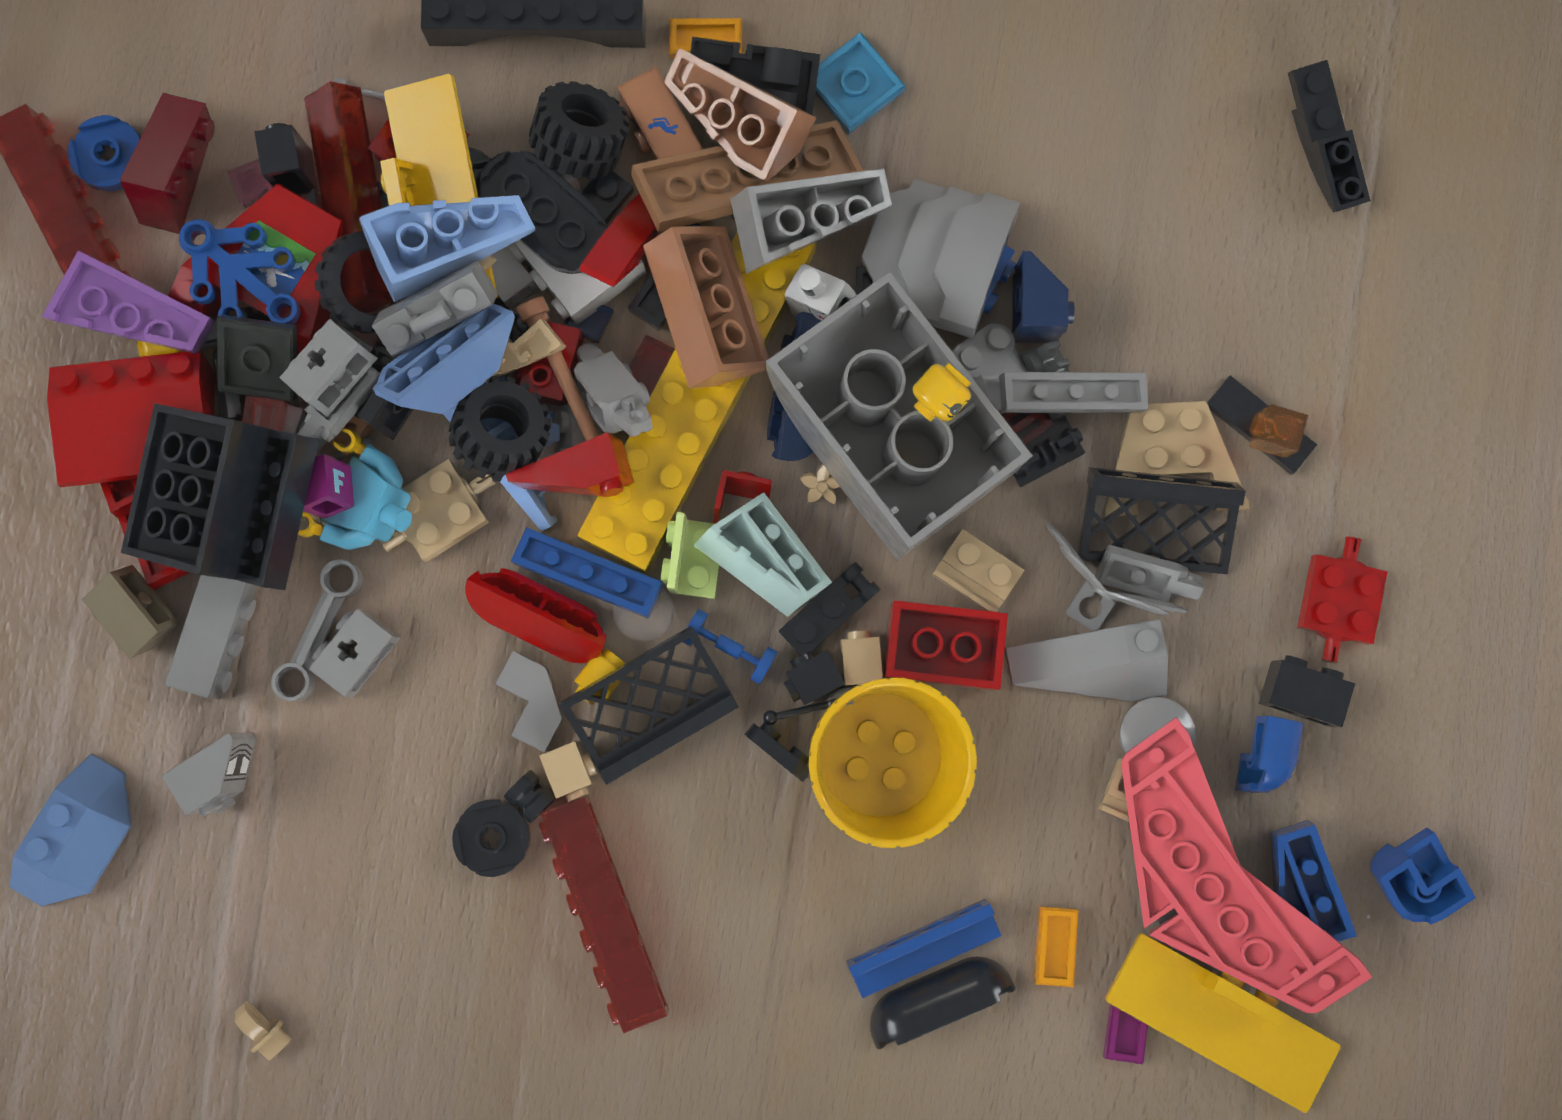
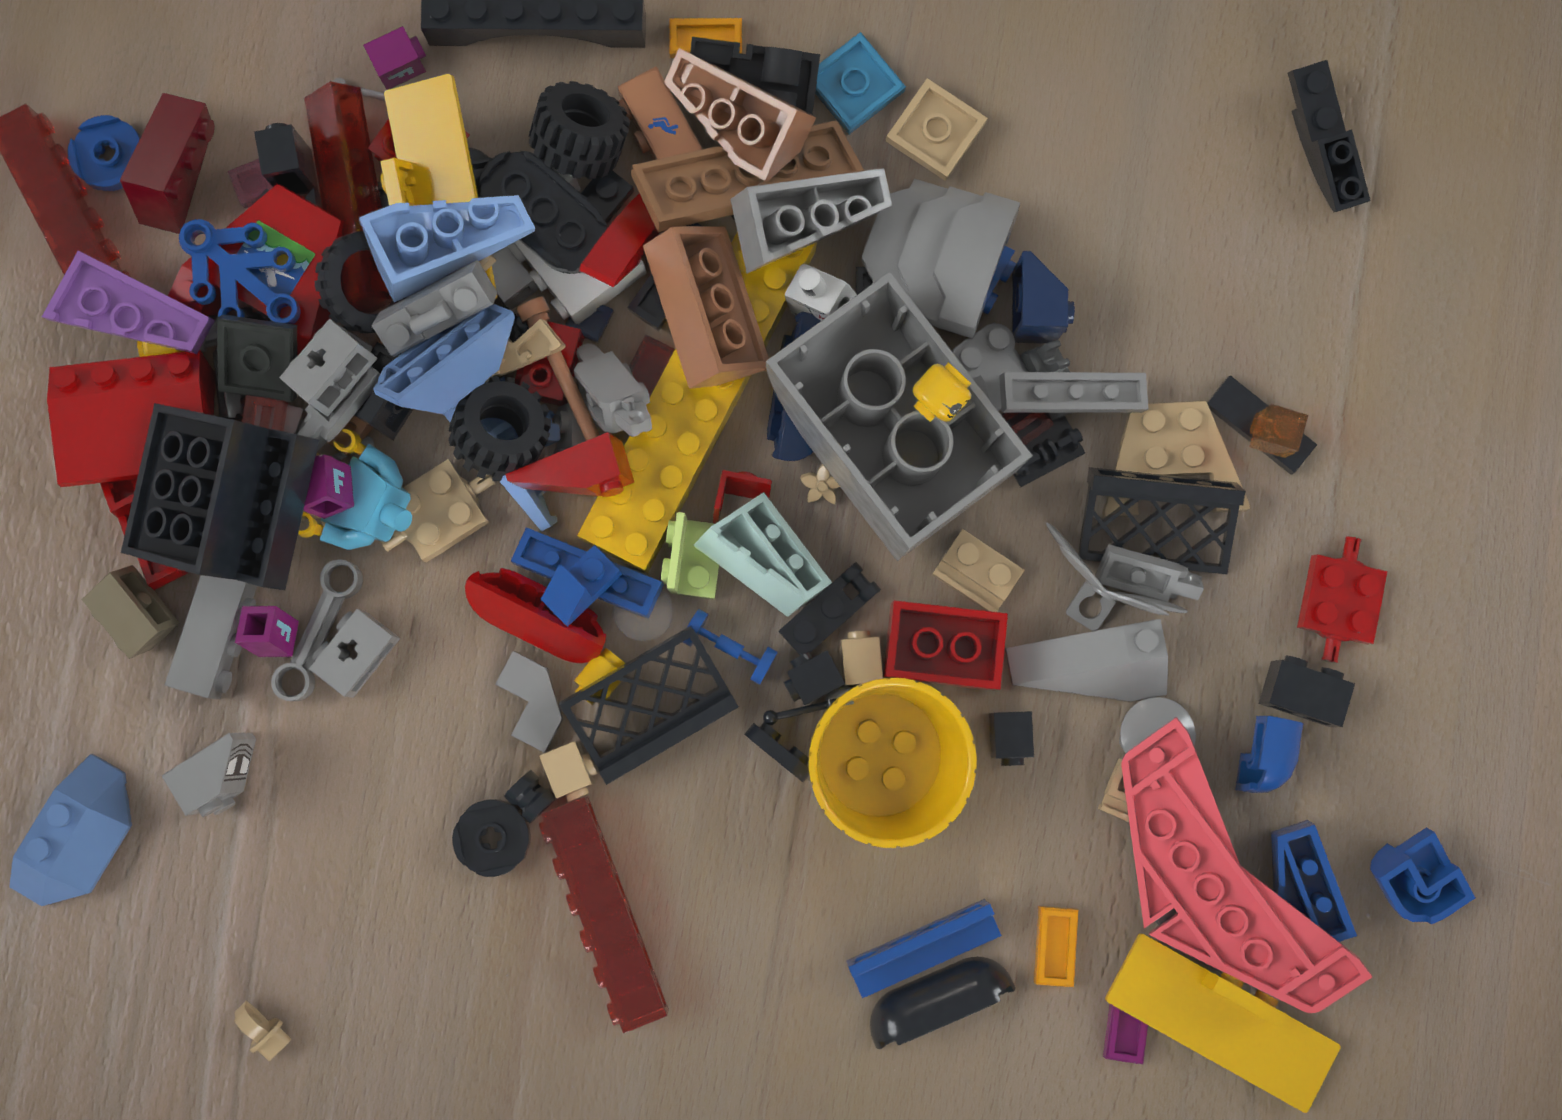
(266, 631): none -> magenta brick
(396, 57): none -> magenta brick
(579, 586): none -> blue slope
(936, 129): none -> tan plate
(1011, 737): none -> black brick

